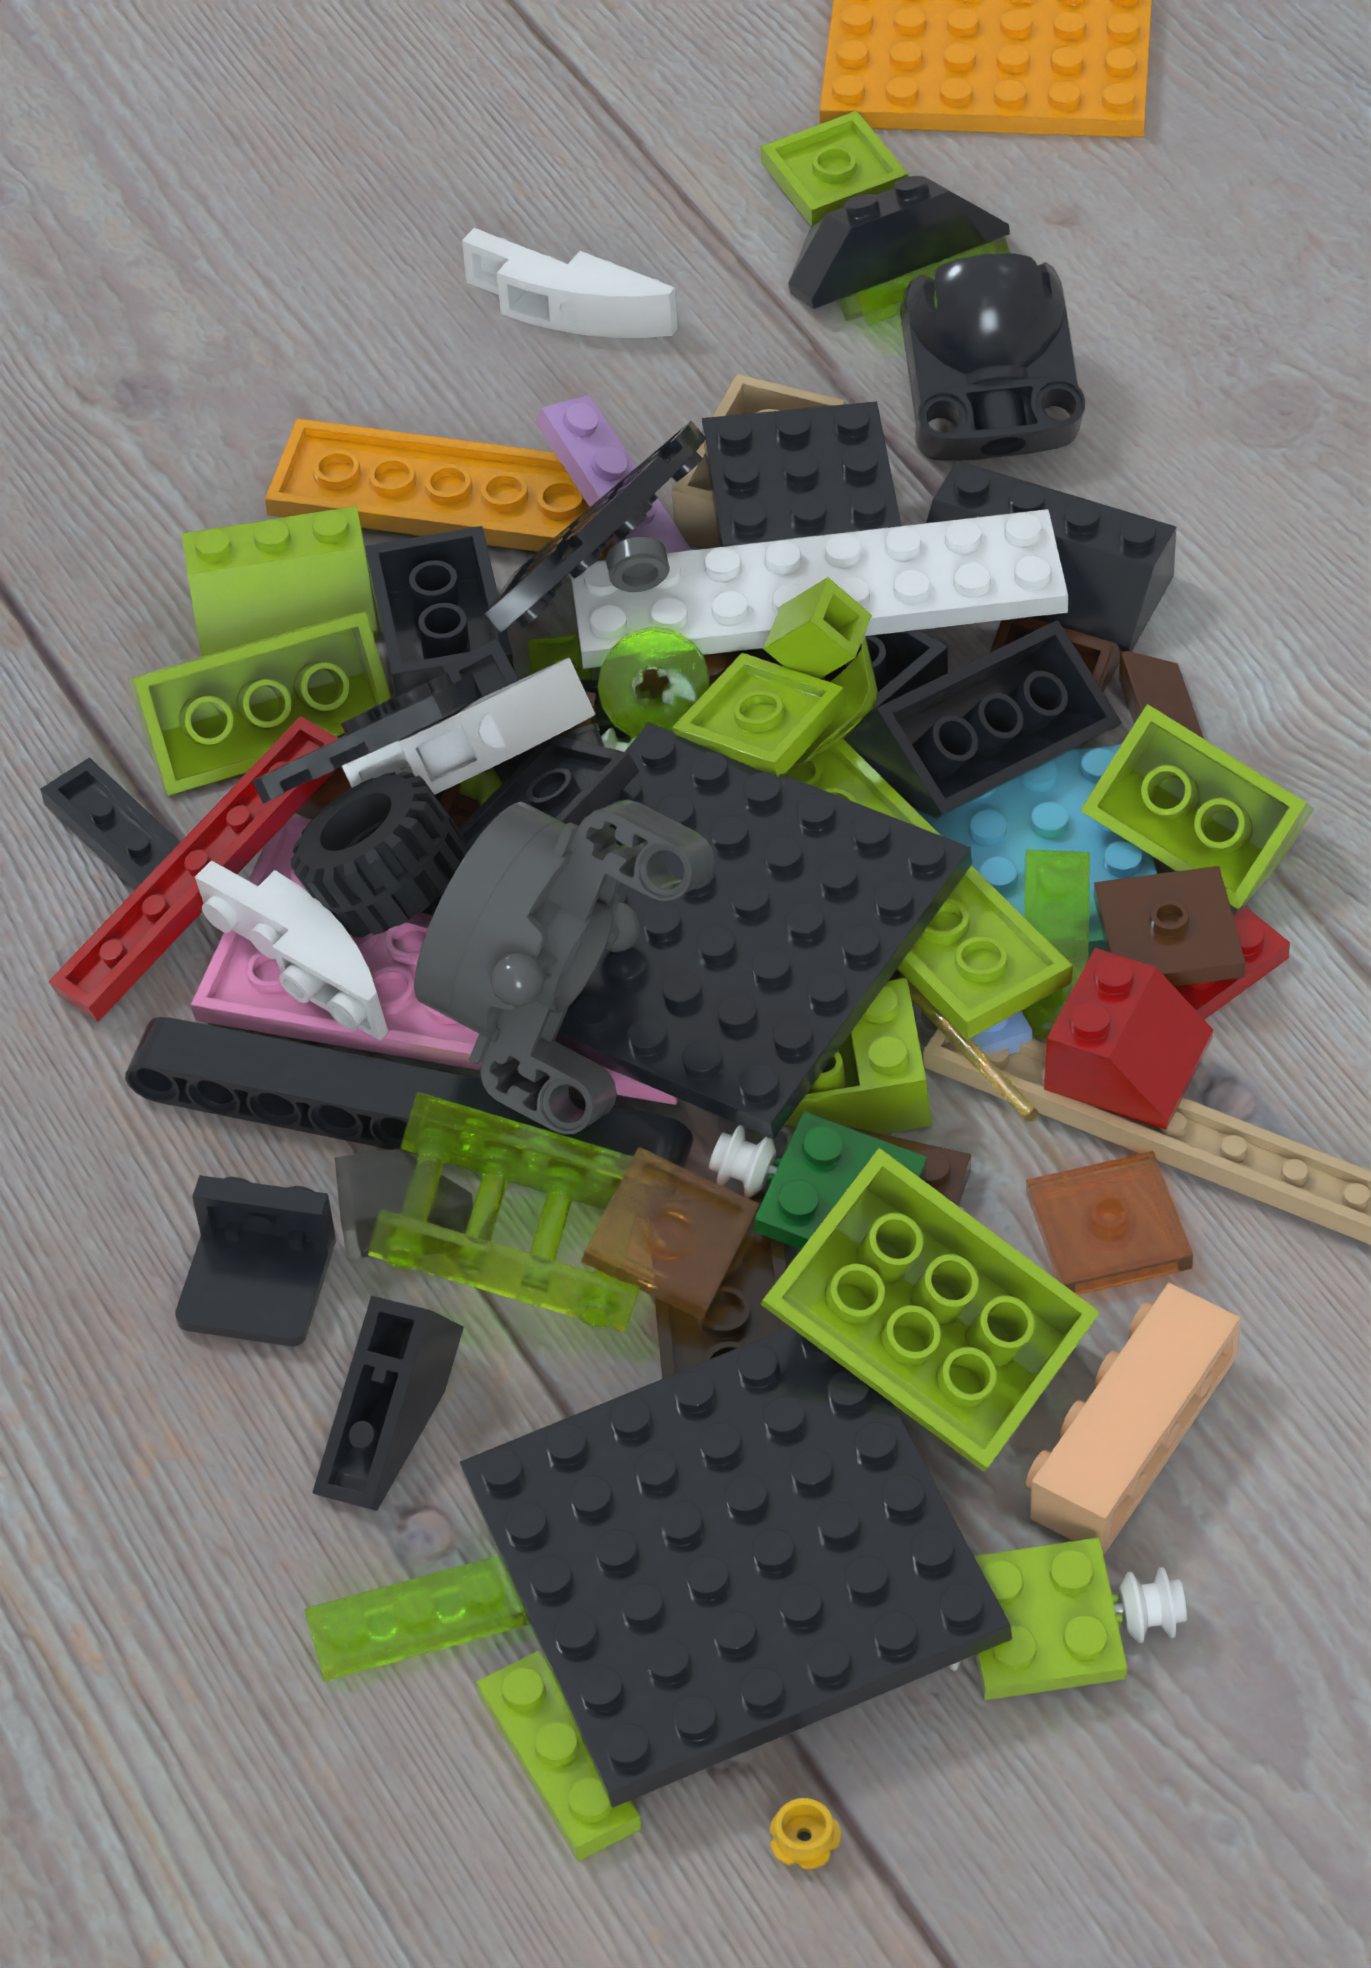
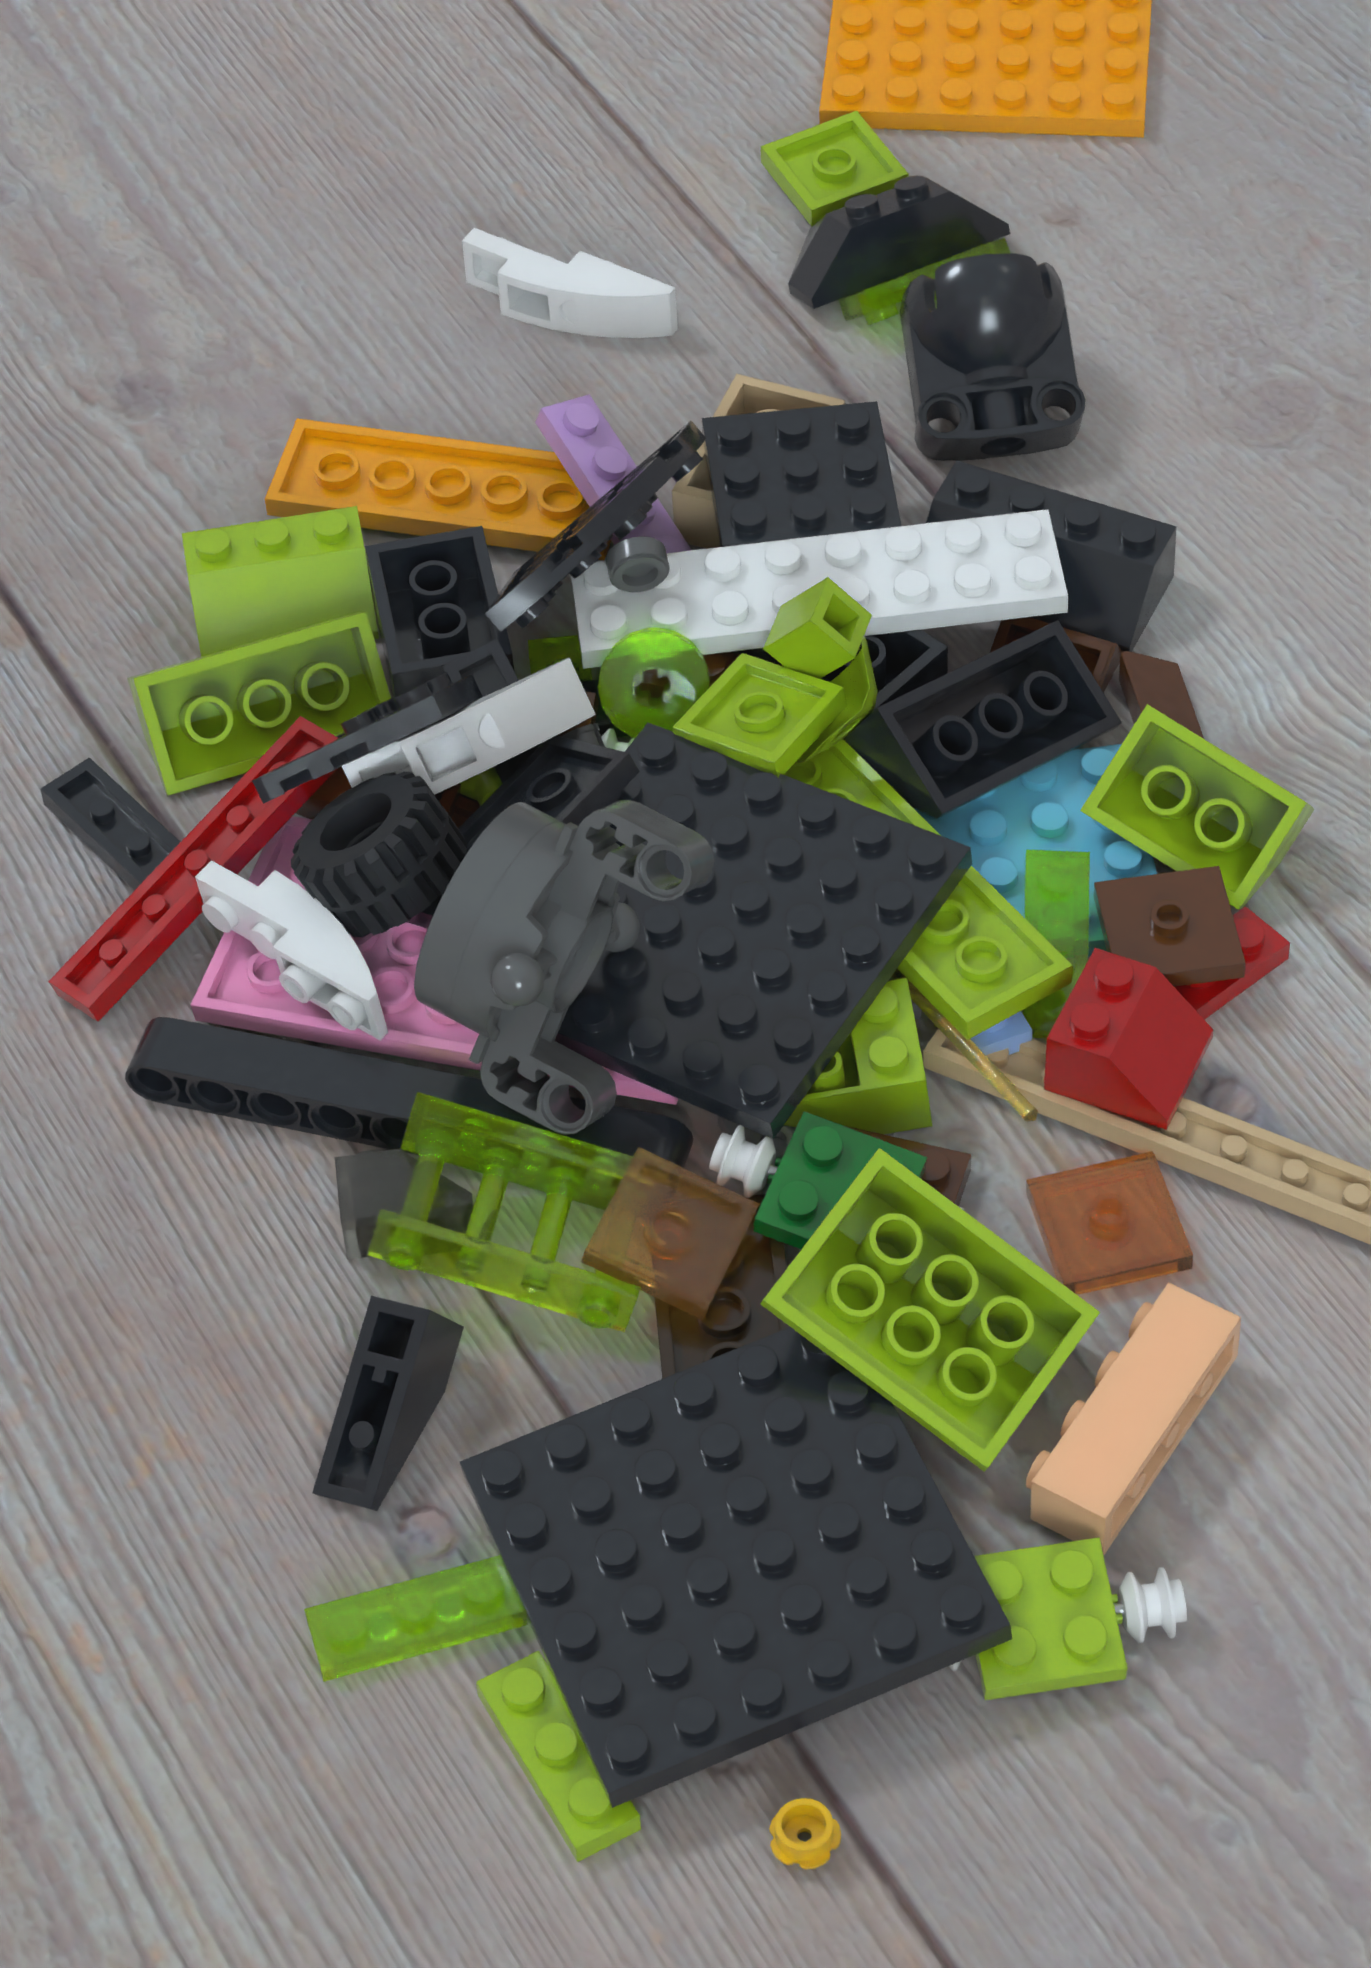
(256, 1261): black bracket -> none

